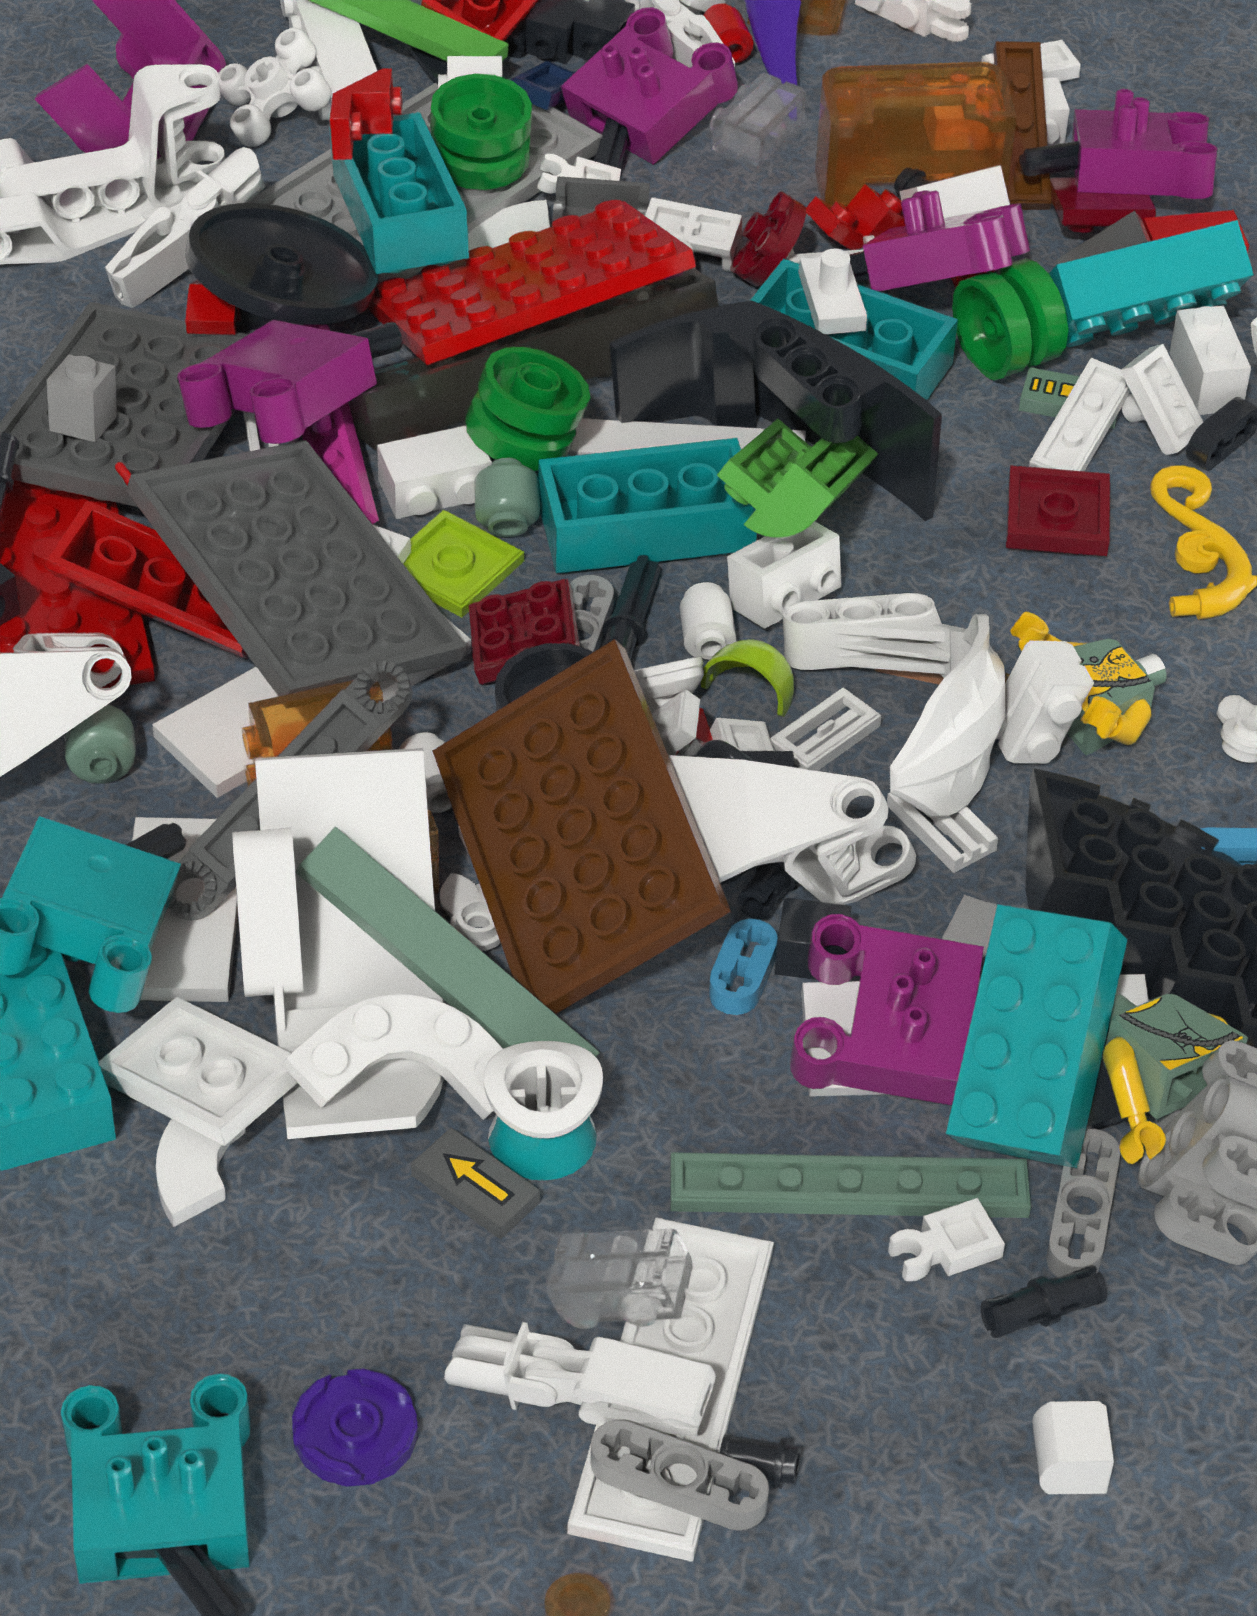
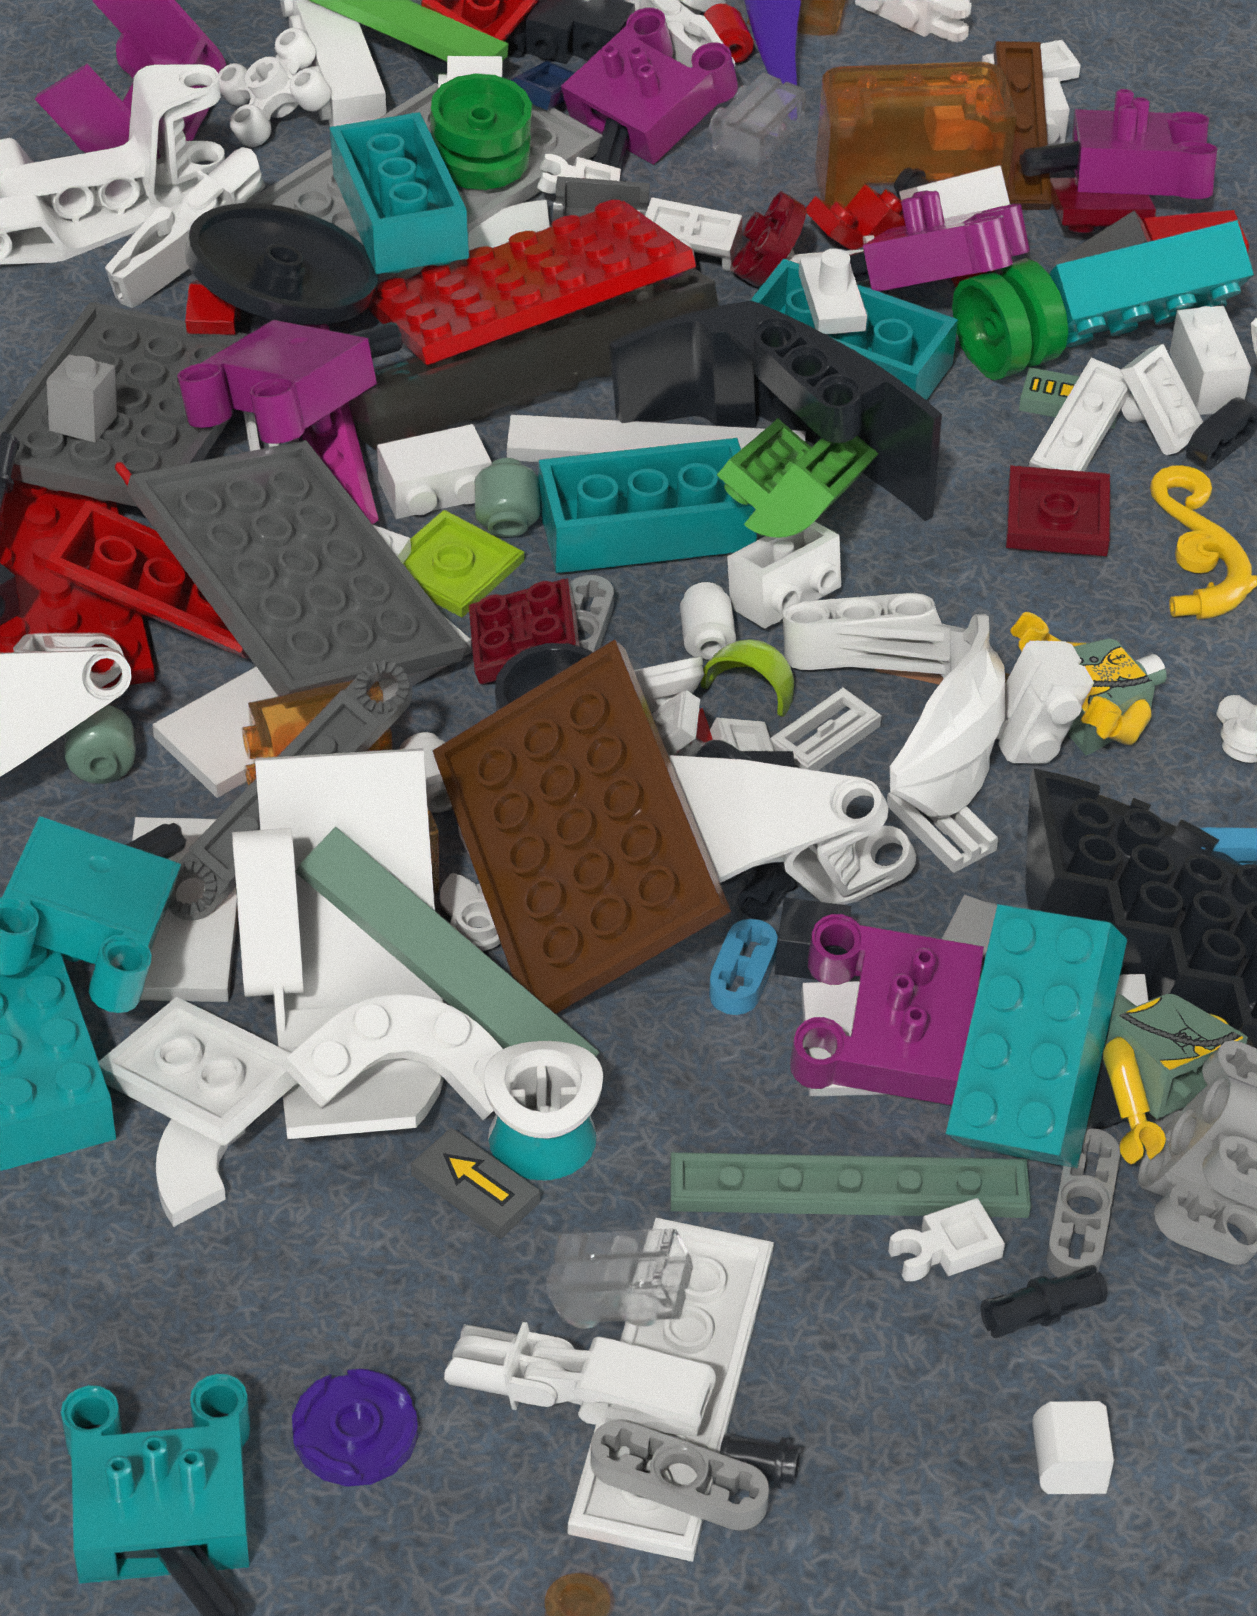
(363, 109): red slope -> none
(527, 406): green wheel -> none
(632, 604): black axle -> none

